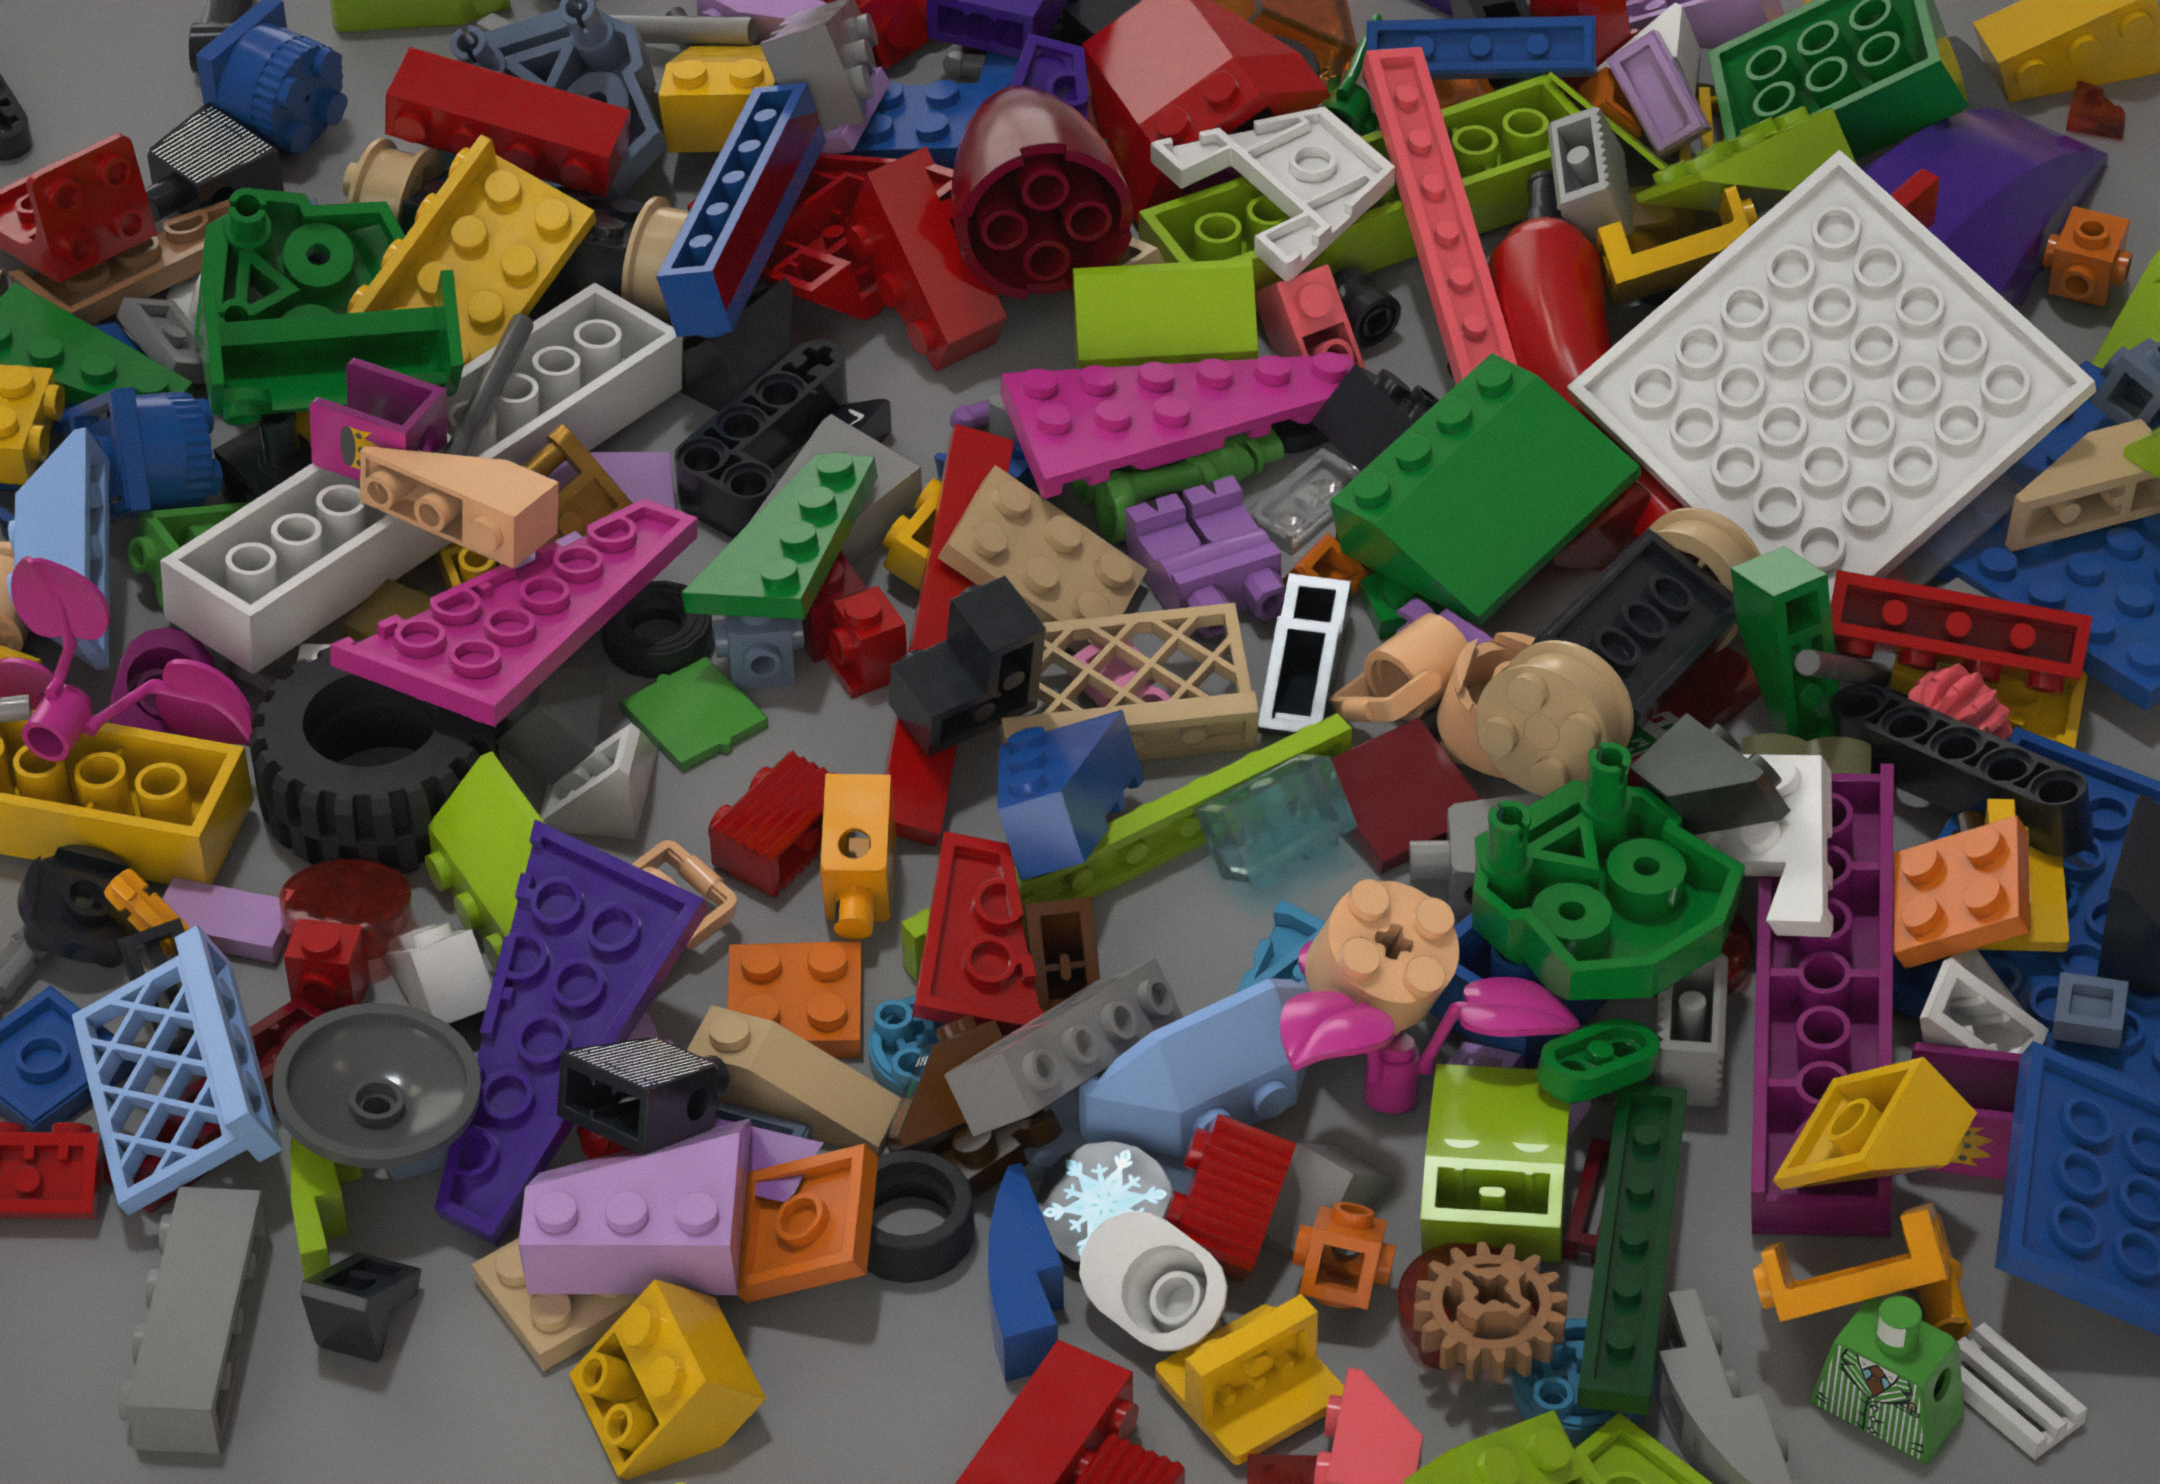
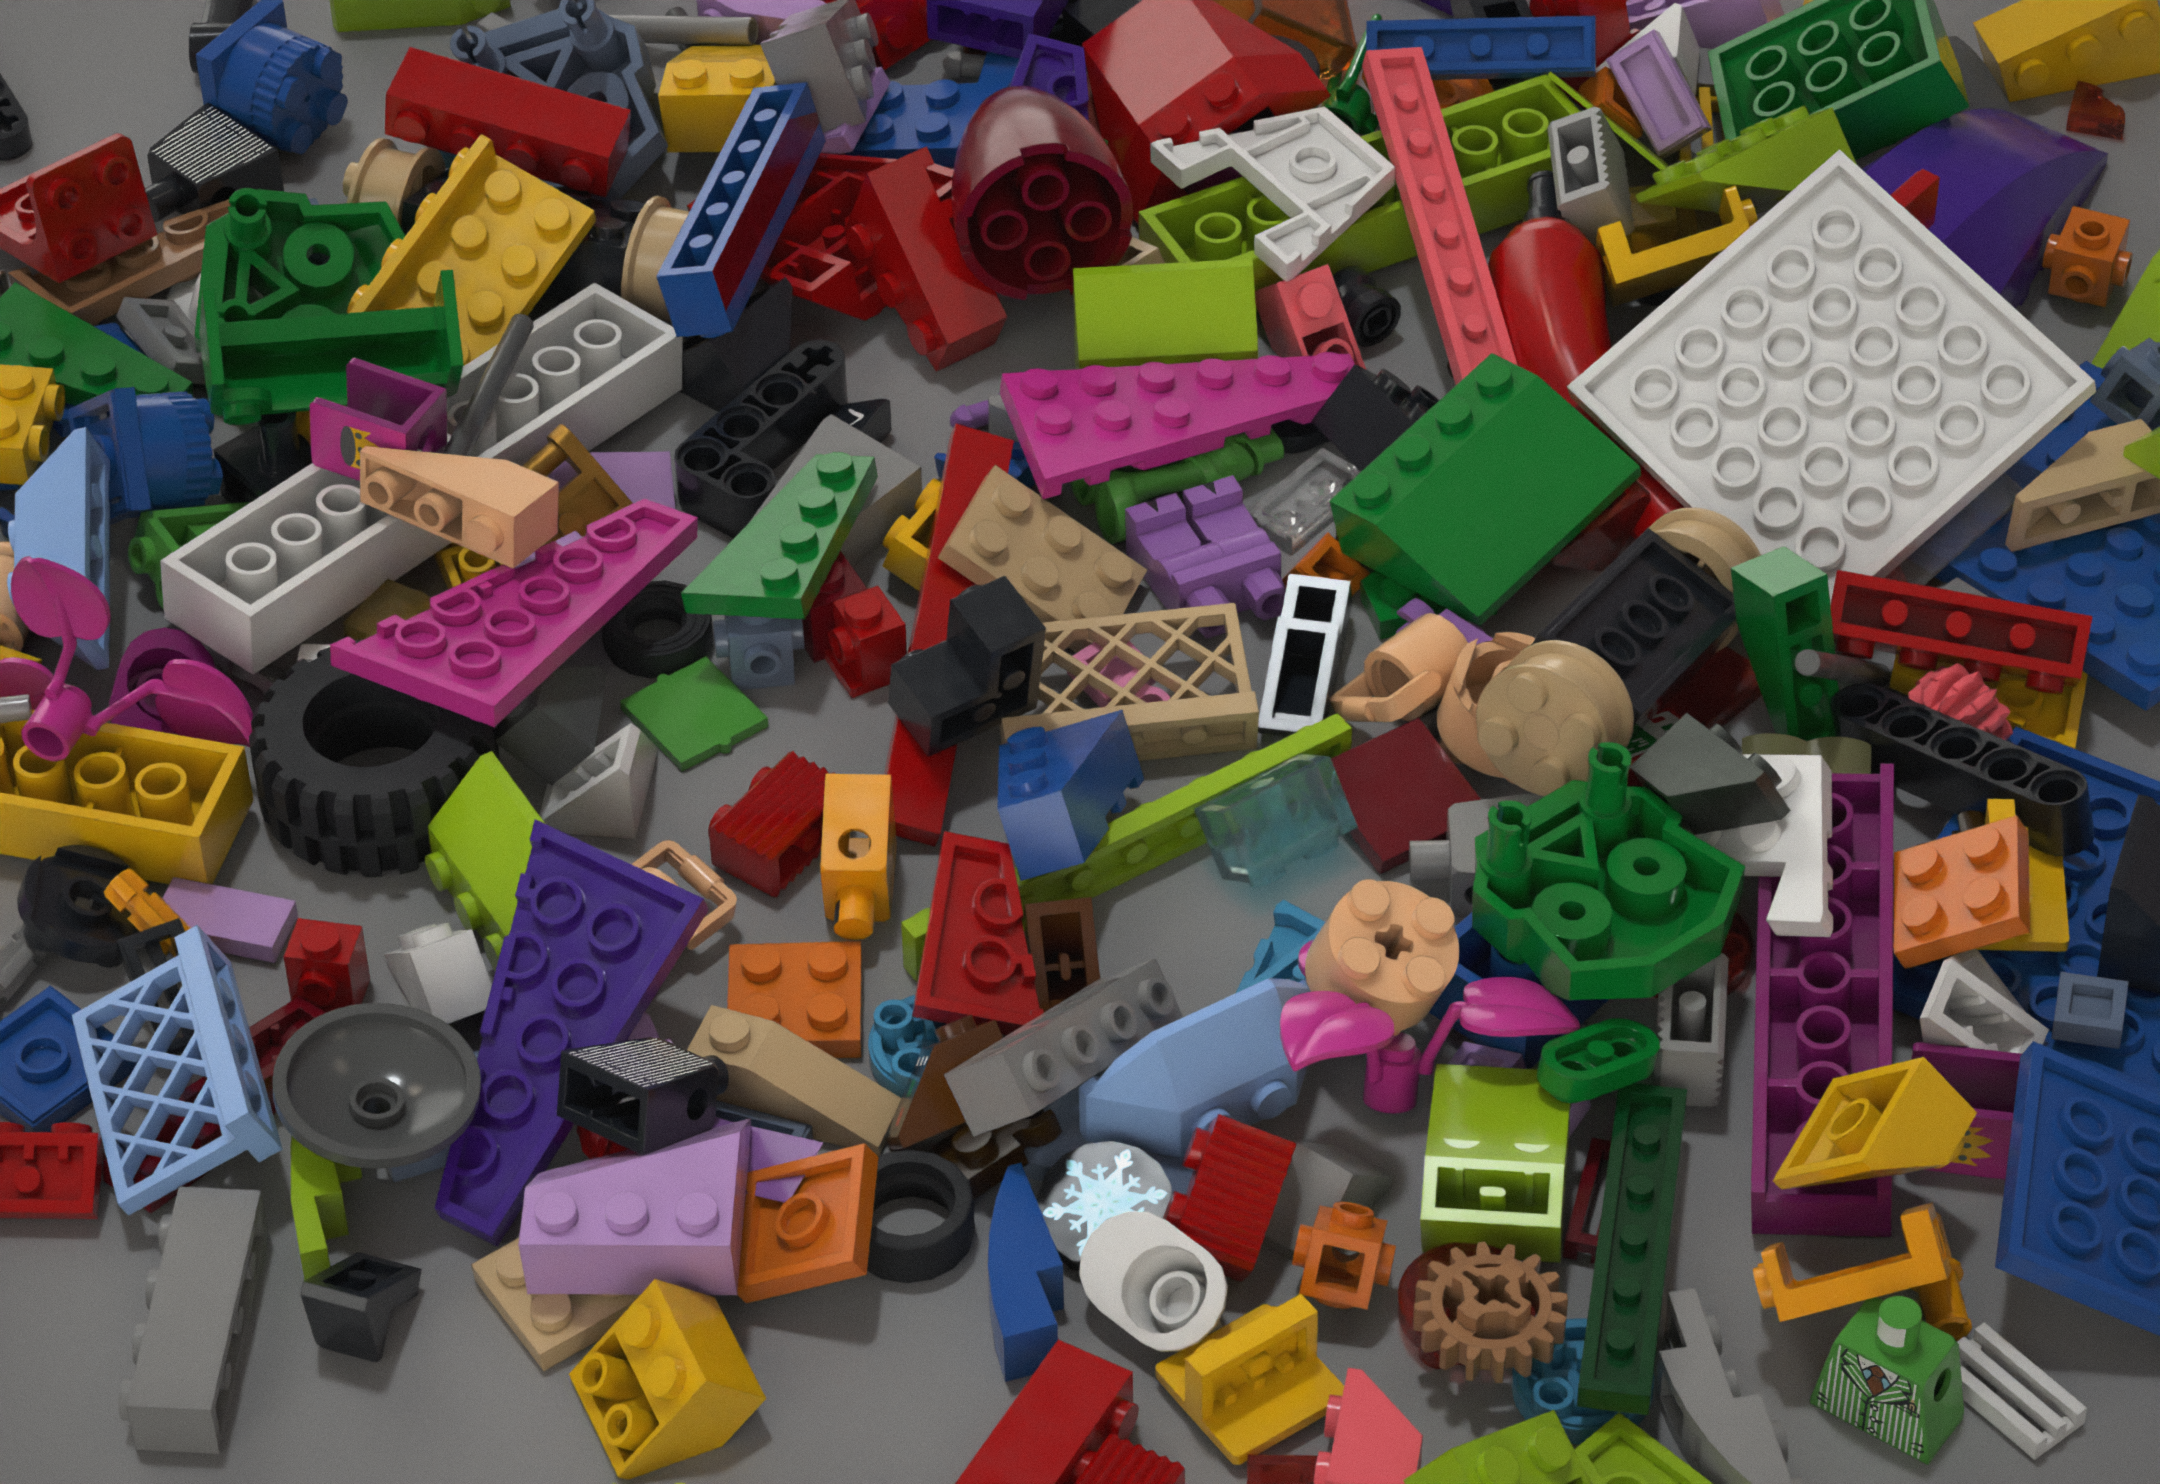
(350, 894): clear red tile -> none

